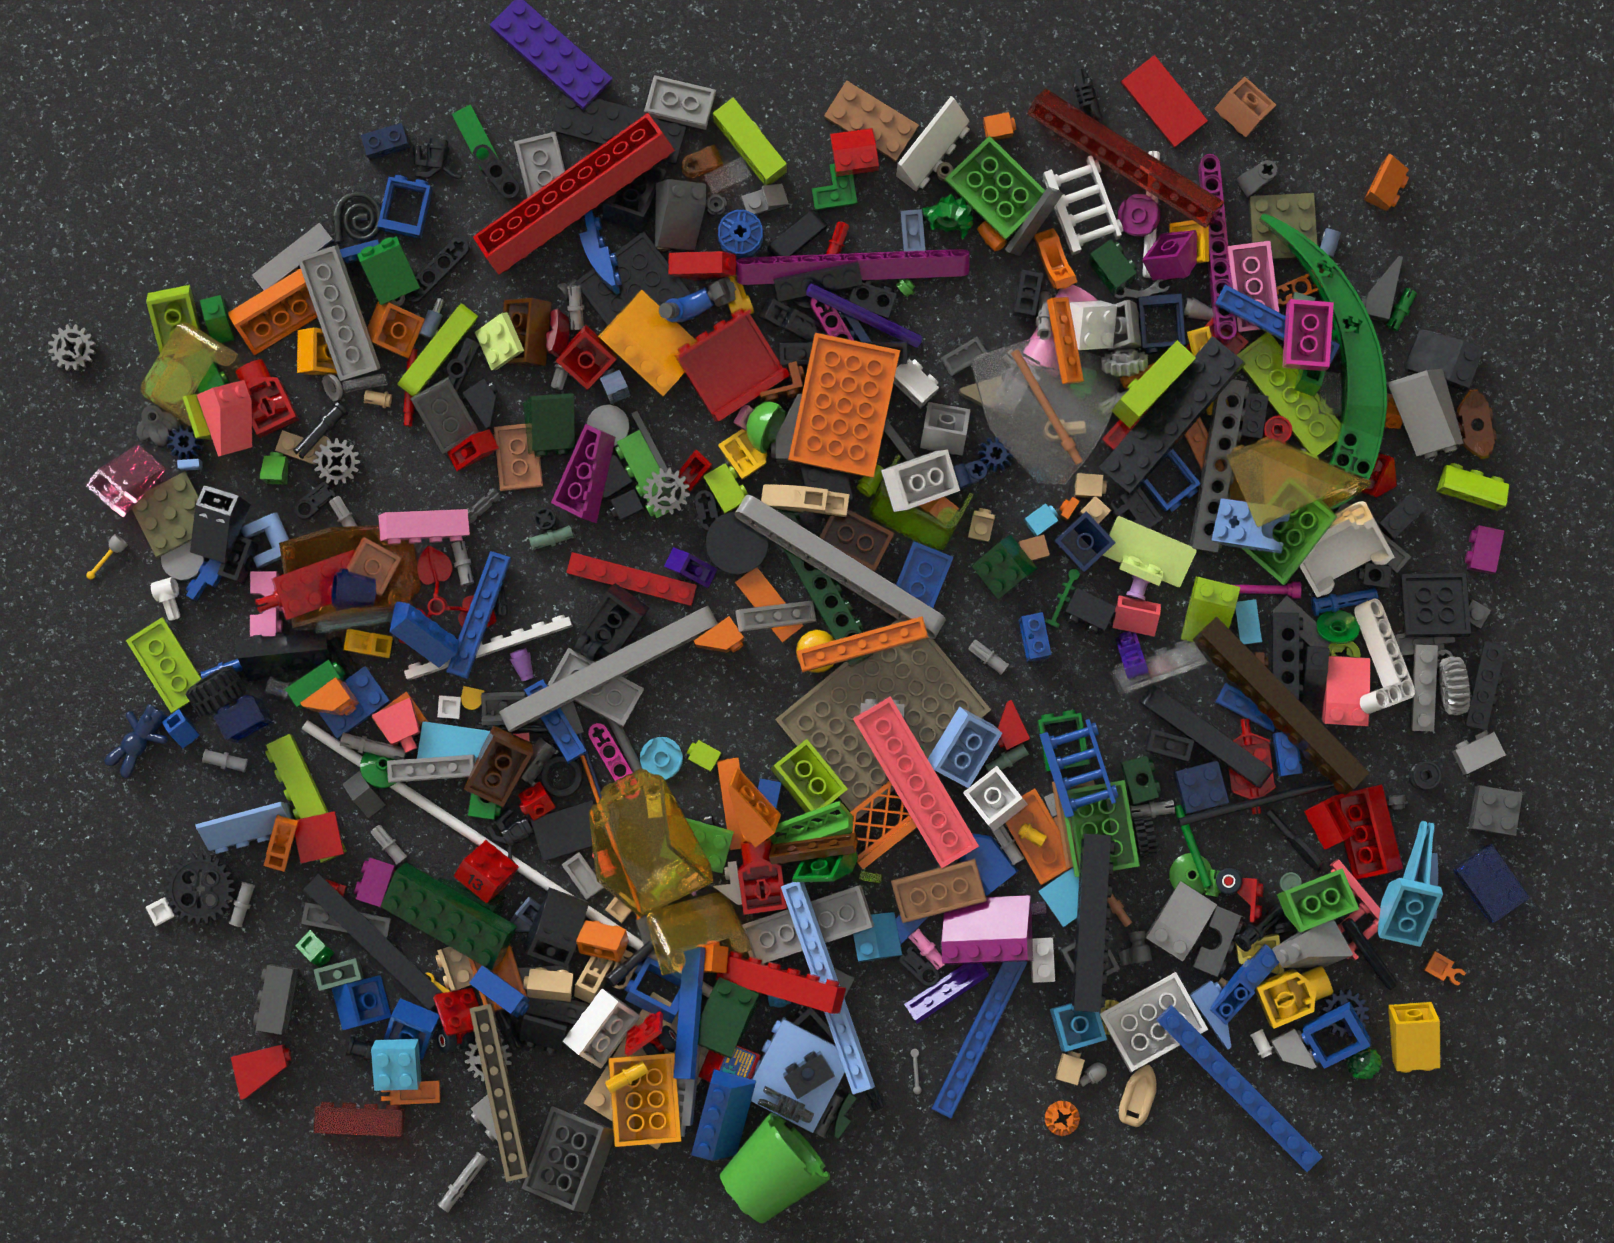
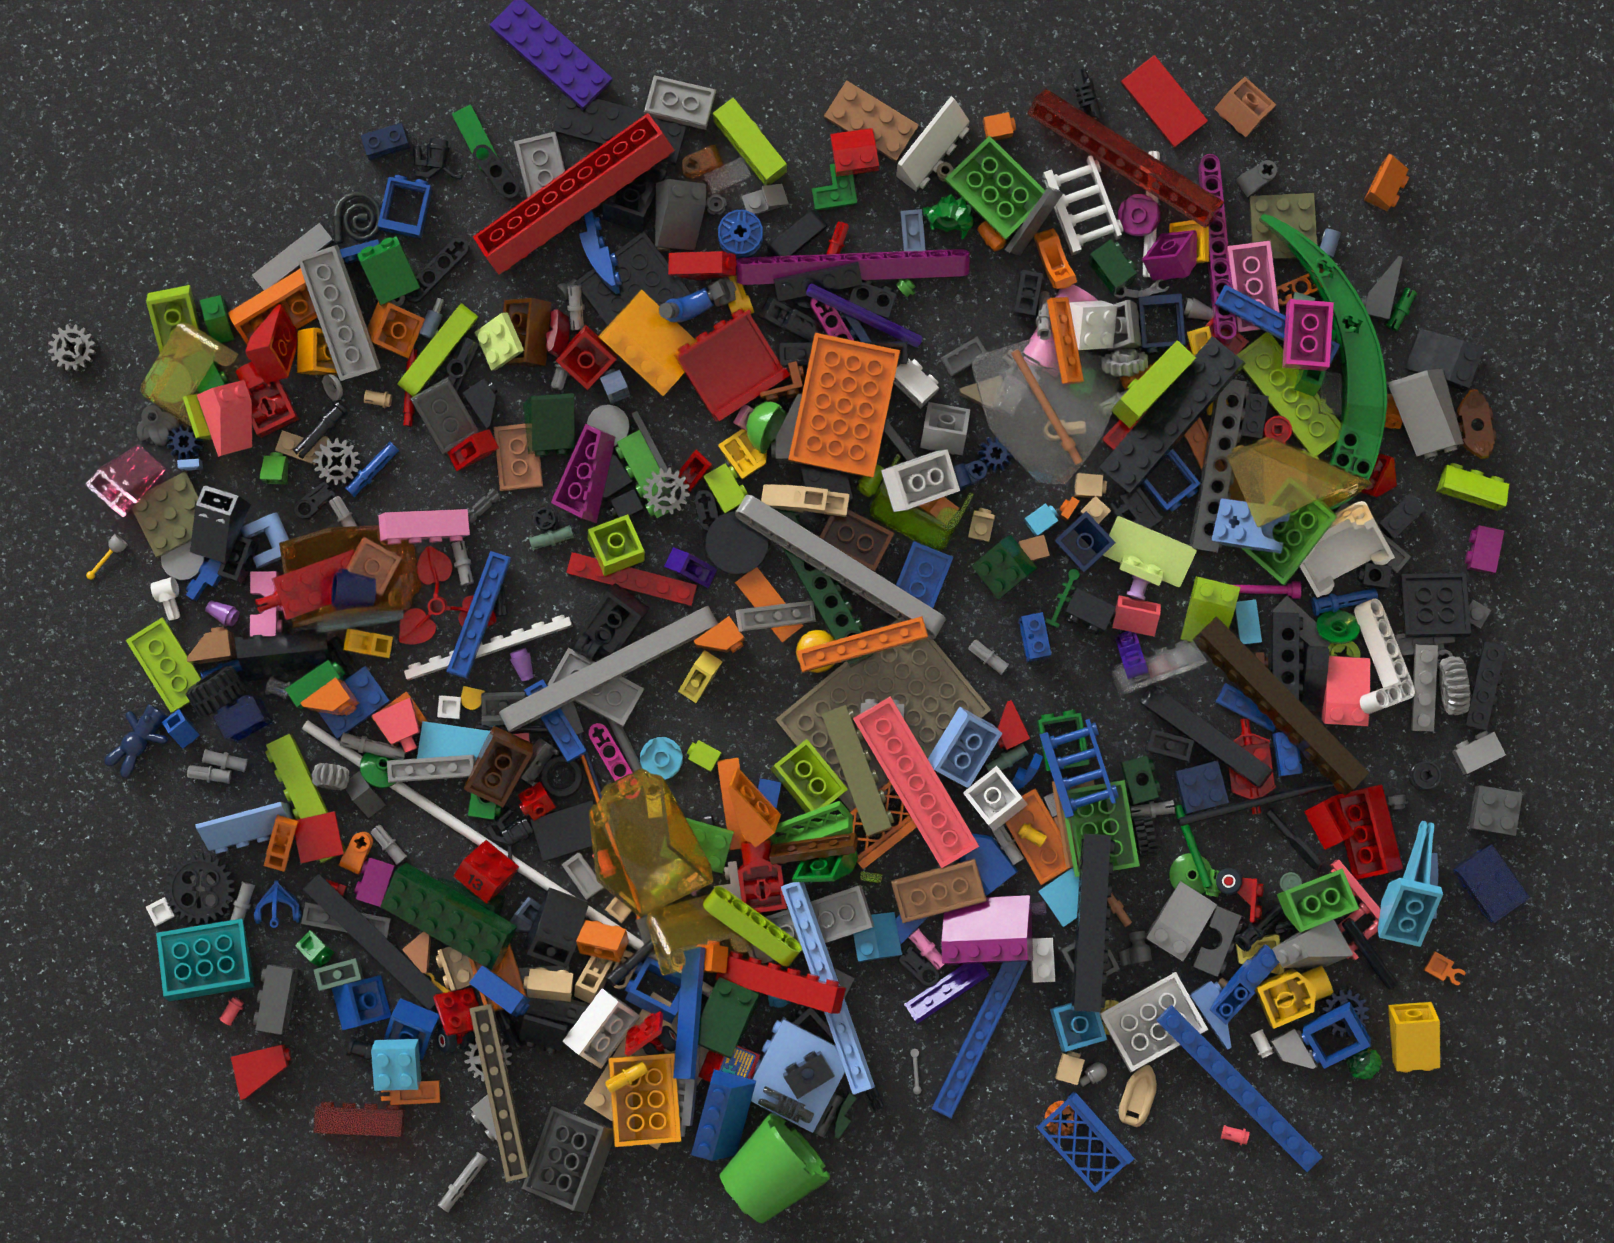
(204, 960): none -> teal slope
(209, 774): none -> light grey axle
(214, 647): none -> medium nougat slope
(223, 613): none -> medium lavender cone
(231, 1010): none -> coral pin
(273, 346): none -> red slope
(275, 894): none -> blue helmet
(330, 776): none -> light grey gear
(355, 855): none -> orange piece
(365, 383): clear tile -> none
(371, 469): none -> blue pin
(419, 951): none -> nougat slope
(423, 634): blue slope -> none
(616, 545): none -> lime brick
(700, 676): none -> light yellow slope
(752, 926): none -> lime beam
(857, 771): none -> olive brick
(1023, 776): none -> blue slope
(1099, 1129): none -> blue fence
(1235, 1135): none -> coral pin

